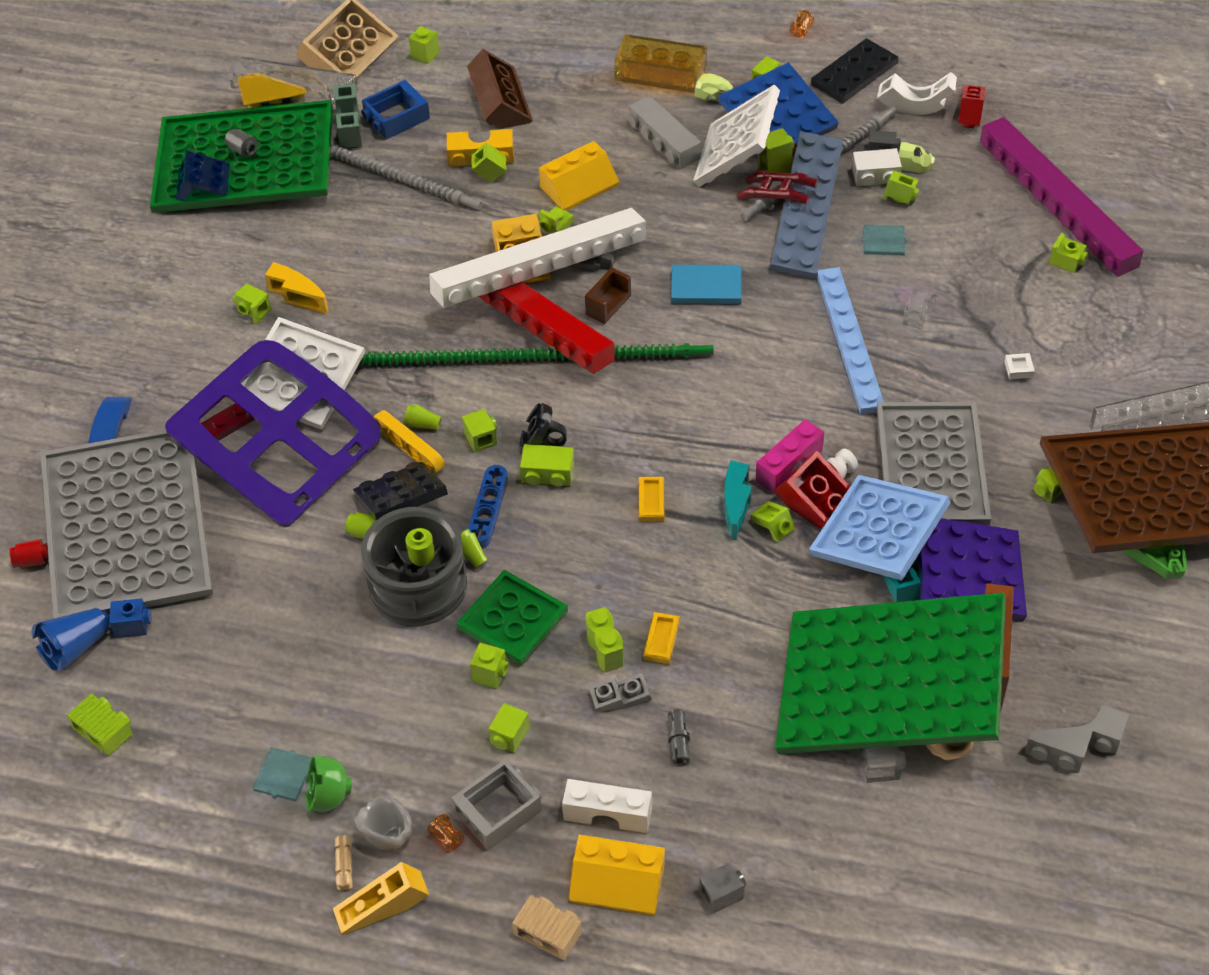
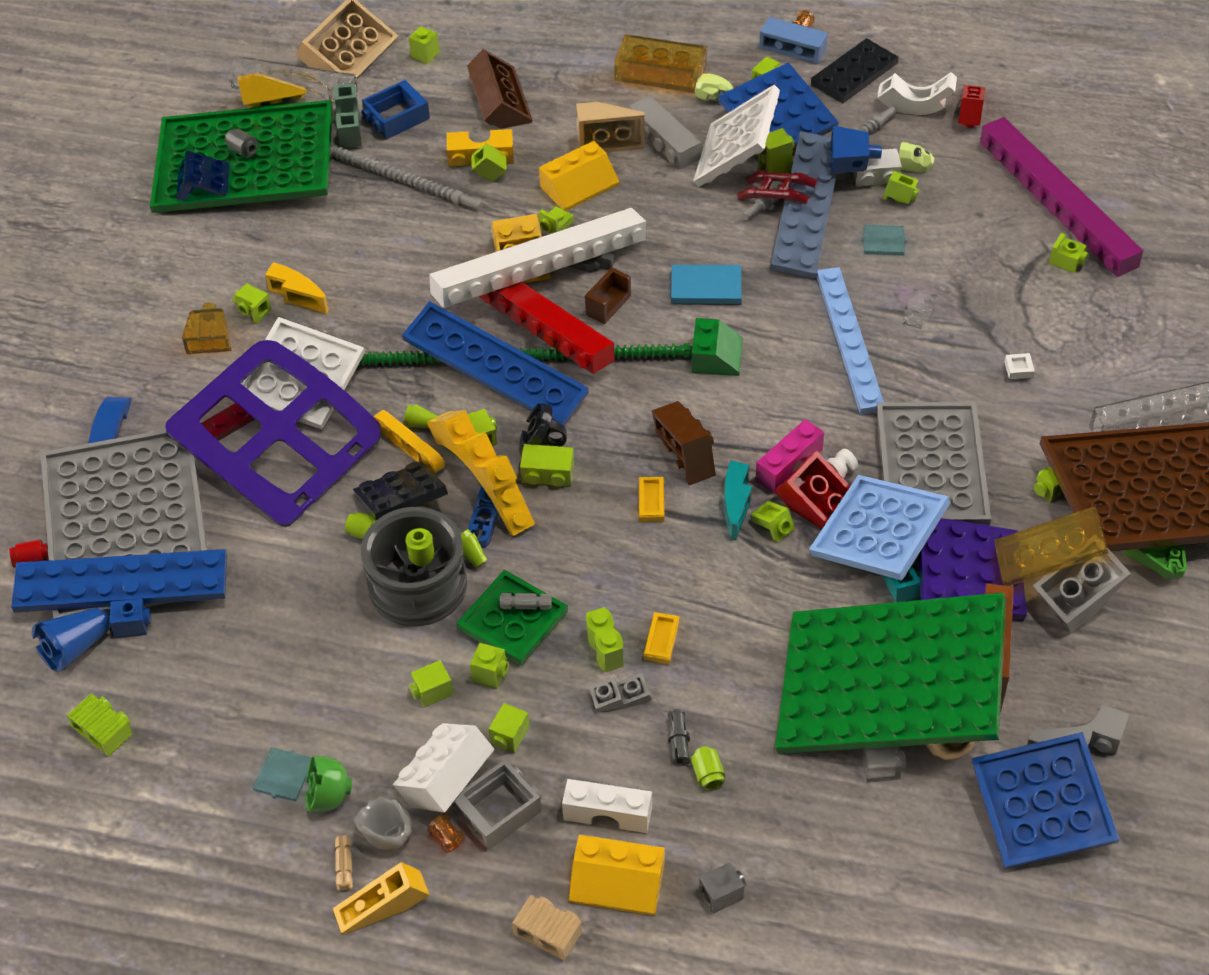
(118, 578): none -> blue plate
(206, 331): none -> clear yellow torso
(431, 684): none -> lime brick
(443, 767): none -> white brick
(493, 471): none -> yellow arch
(494, 362): none -> blue plate
(525, 601): none -> light grey axle
(610, 126): none -> tan slope
(687, 439): none -> reddish brown wedge
(708, 768): none -> lime brick
(716, 348): none -> green slope
(793, 40): none -> medium blue brick
(851, 150): none -> blue torso
(883, 140): dark grey brick -> none
(1044, 800): none -> blue plate
(1050, 546): none -> clear yellow tile
(1081, 589): none -> light grey slope

